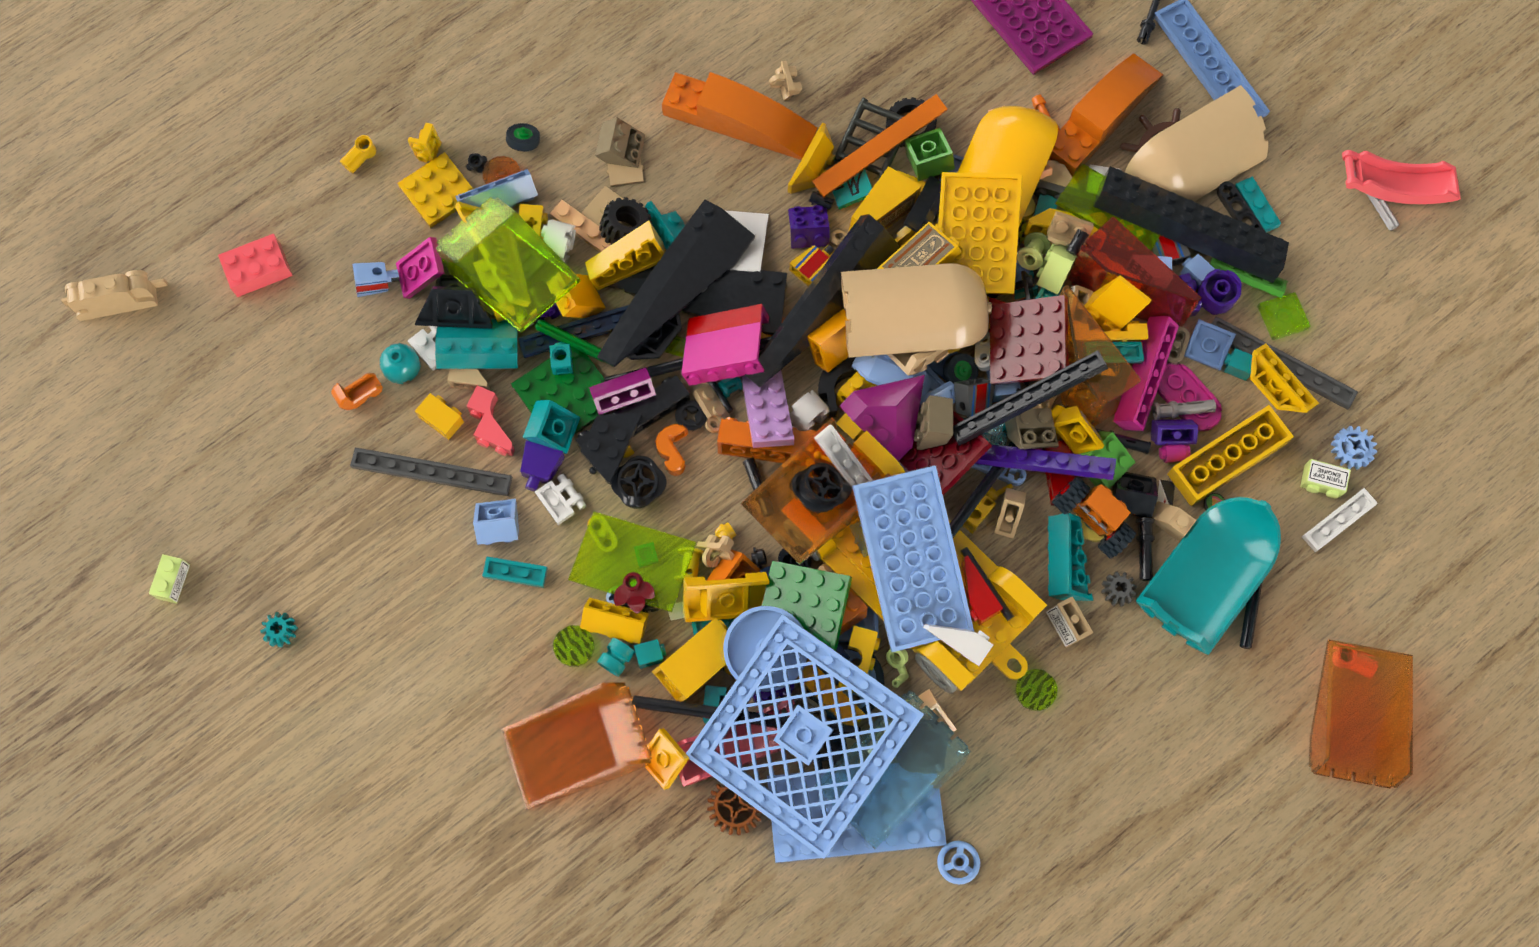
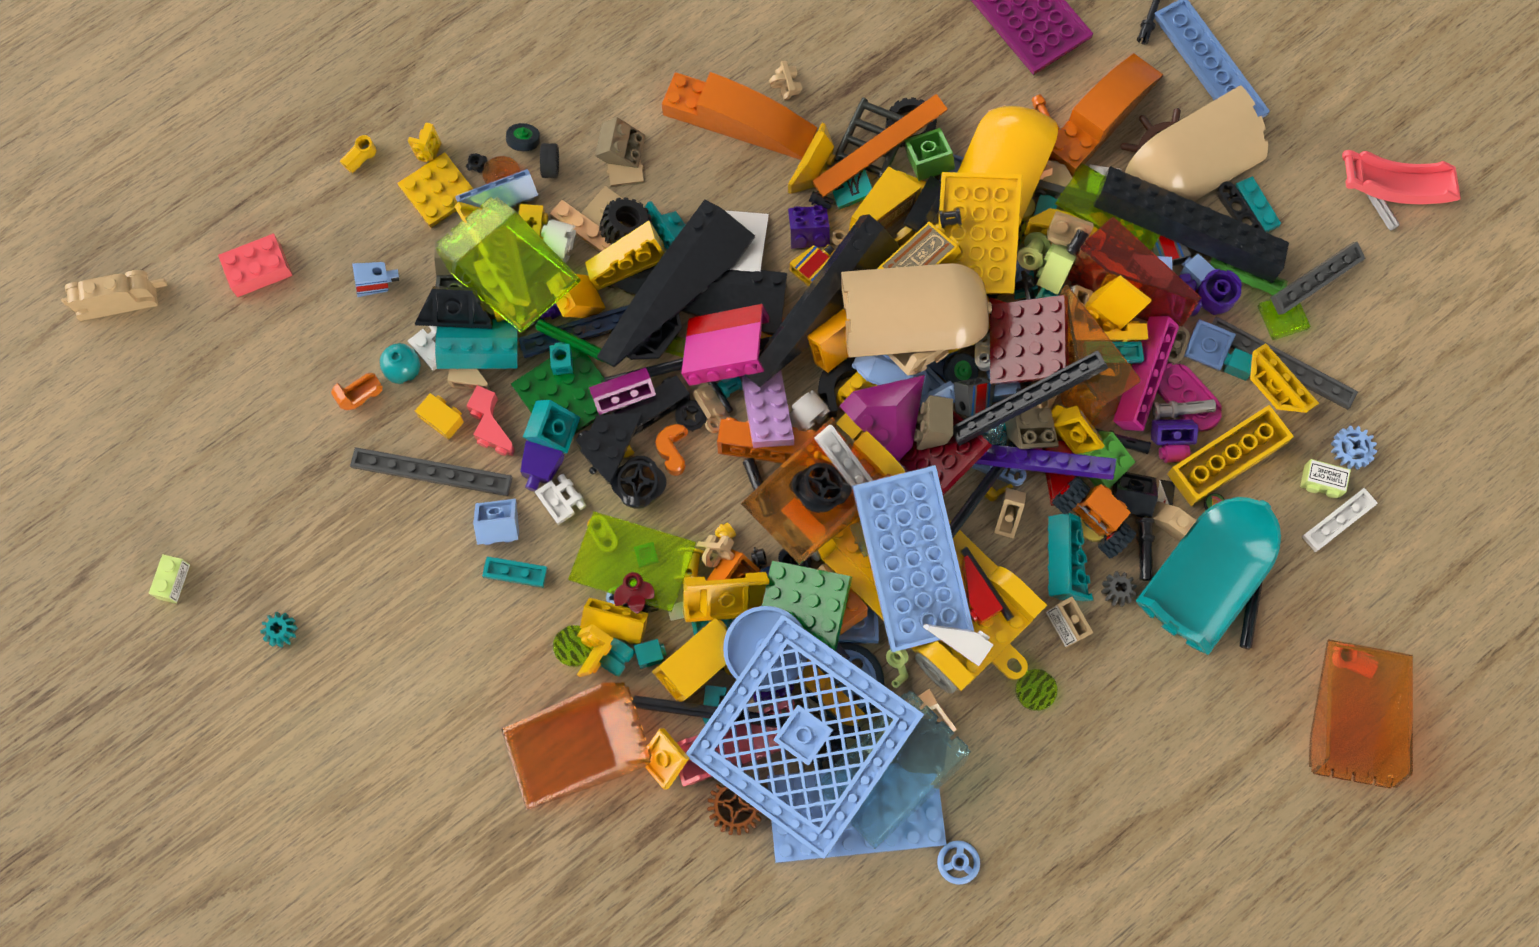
(419, 268): dark pink plate -> none
(549, 160): none -> black tyre
(600, 641): none -> yellow bracket
(864, 642): yellow arch -> none
(955, 213): none -> black bush
(979, 514): yellow leg -> none
(1317, 278): none -> dark grey plate

